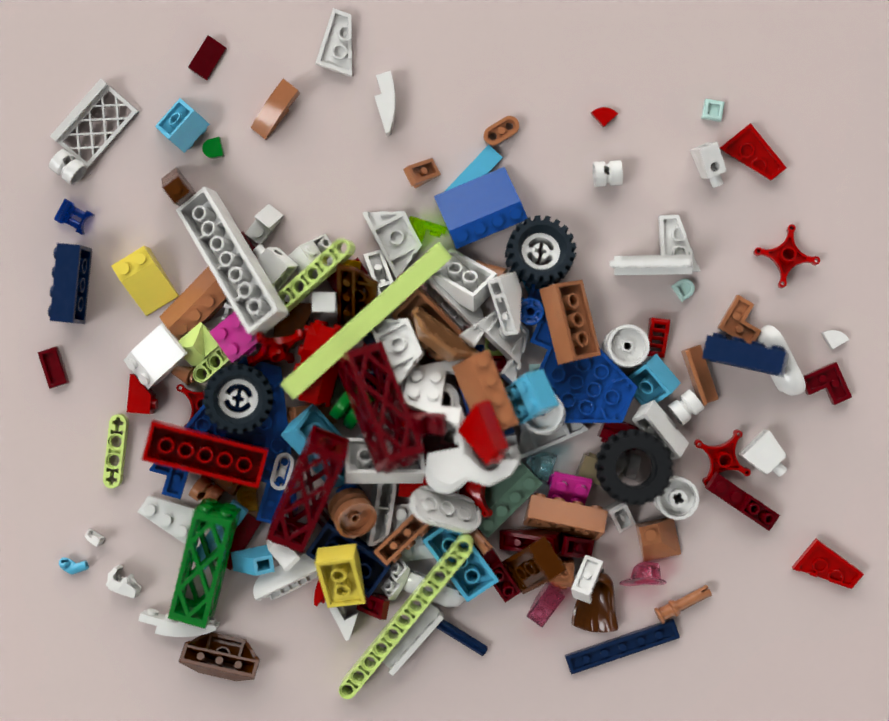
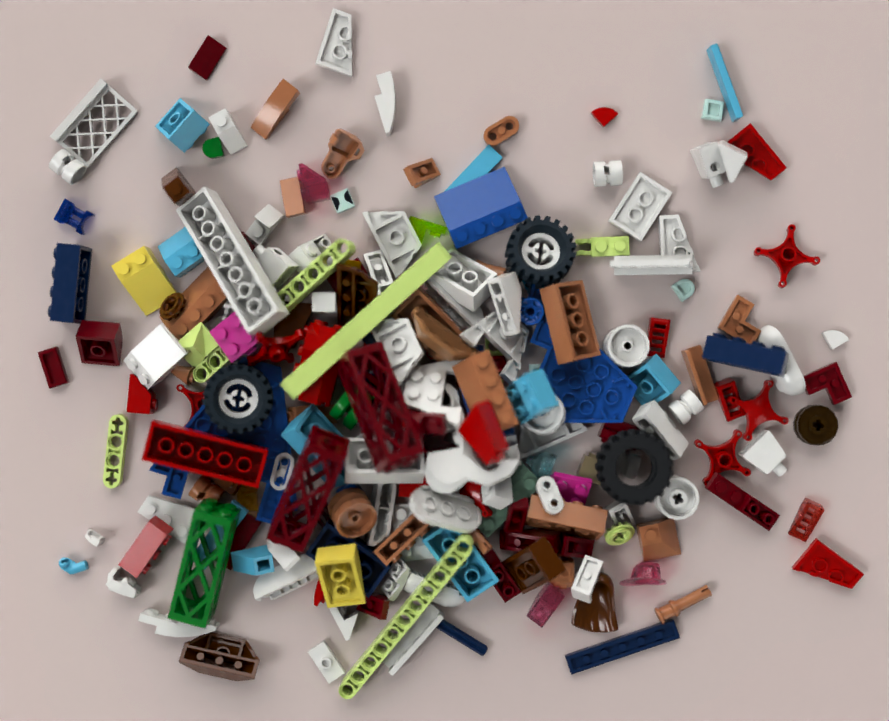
(99, 342): none -> dark red slope
(146, 547): none -> brick
(167, 311): none -> reddish brown gear
(181, 253): none -> medium azure slope
(228, 131): none -> white slope
(292, 197): none -> nougat slope
(315, 186): none -> clear pink slope
(326, 661): none -> white plate
(341, 150): none -> nougat piece
(342, 200): none -> light aqua tile
(498, 495): none -> white slope
(516, 516): none -> dark red slope
(549, 494): none -> white plate
(605, 246): none -> yellowish green hinge
(613, 534): none -> yellowish green gear
(640, 206): none -> white plate
(719, 386): none -> red slope
(724, 82): none -> medium azure tile
(732, 158): none -> white slope
(757, 410): none -> red piece
(815, 516): none -> clear red slope
(823, 417): none -> dark brown wheel

